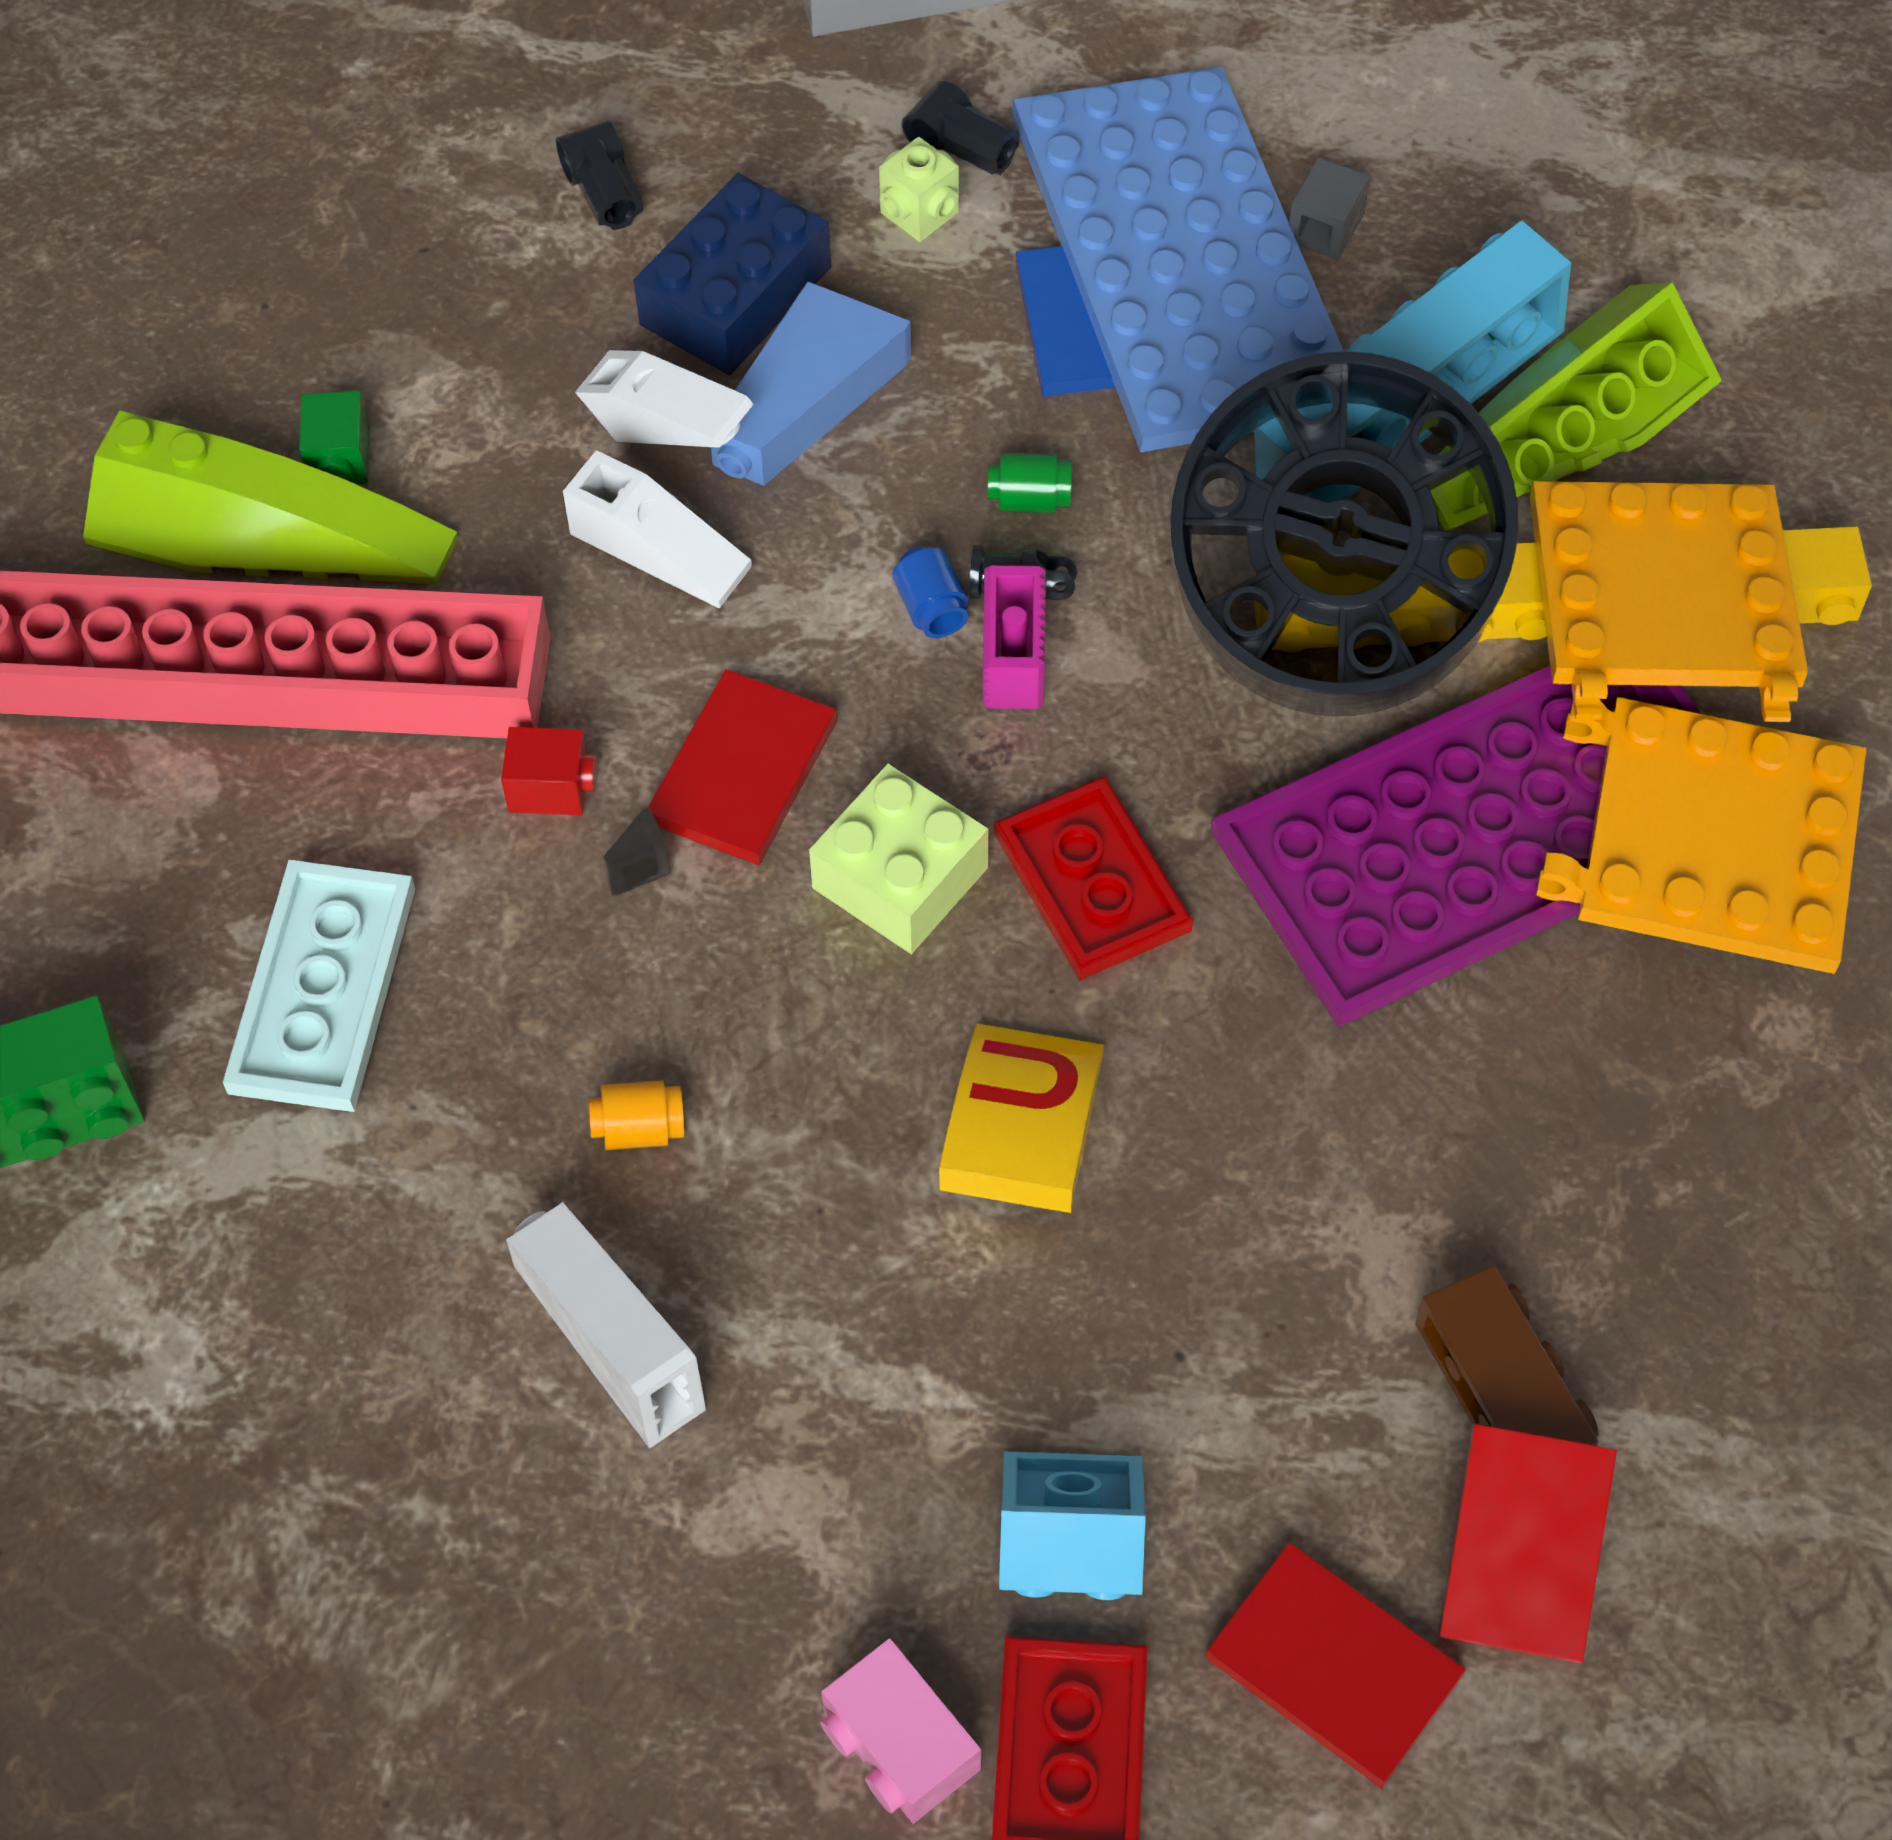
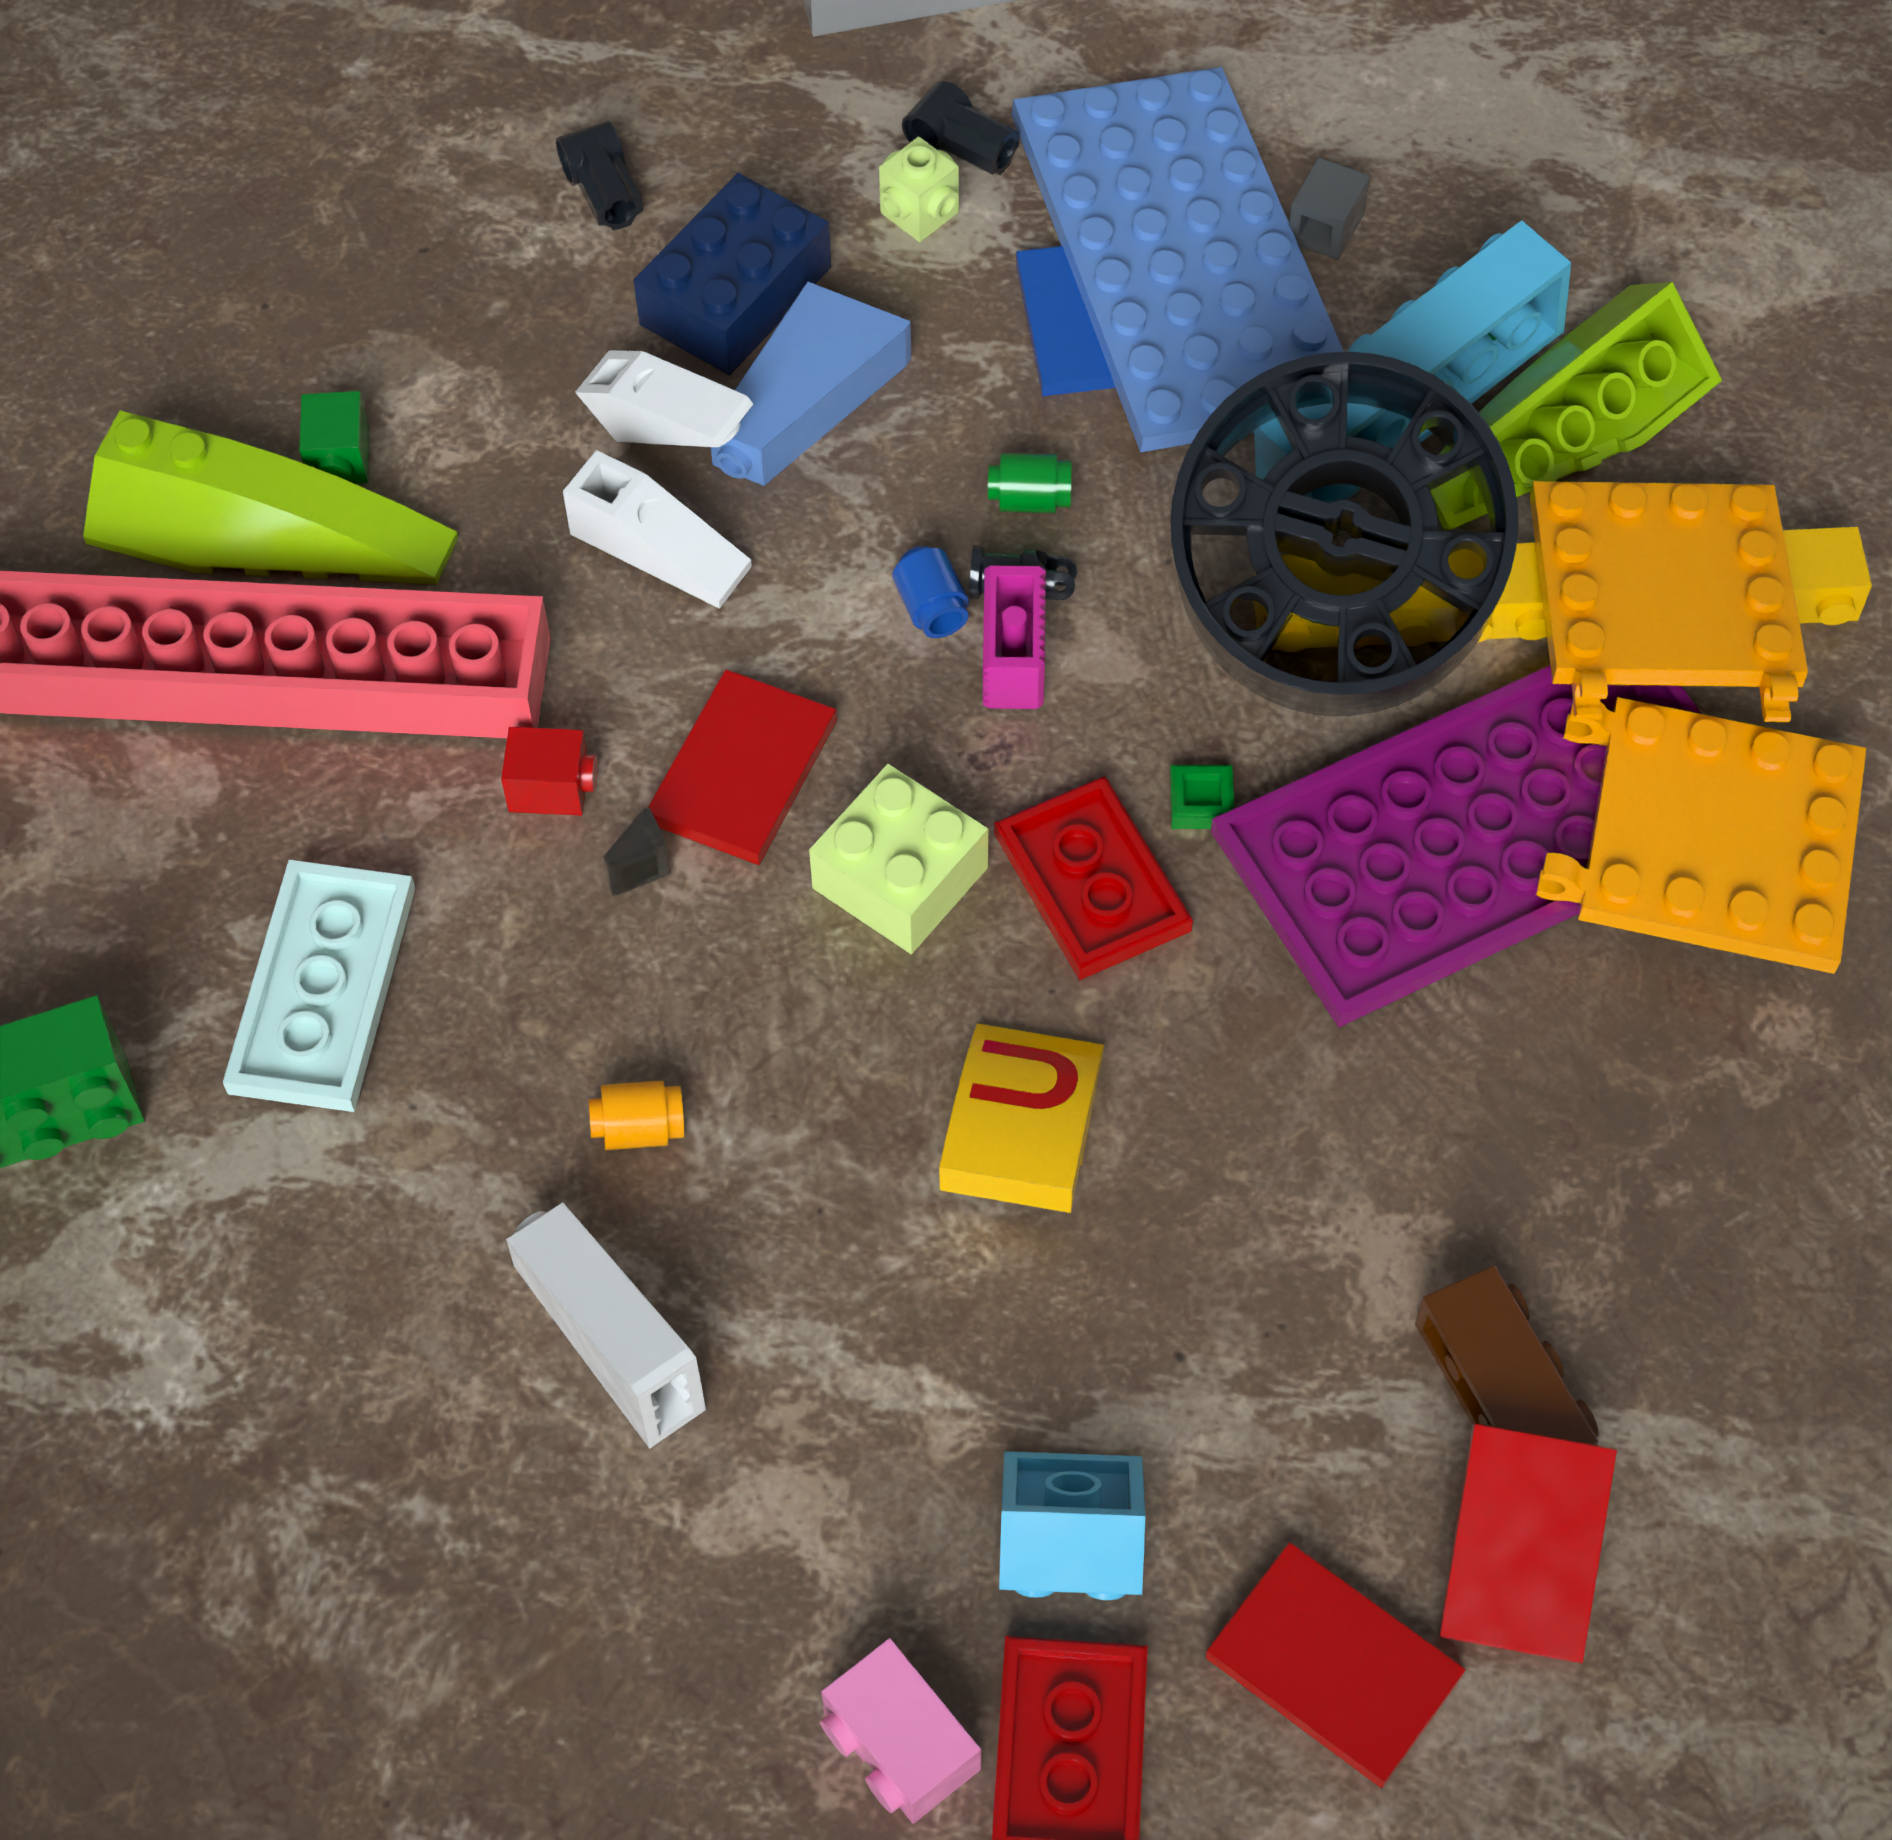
(1199, 794): none -> green tile

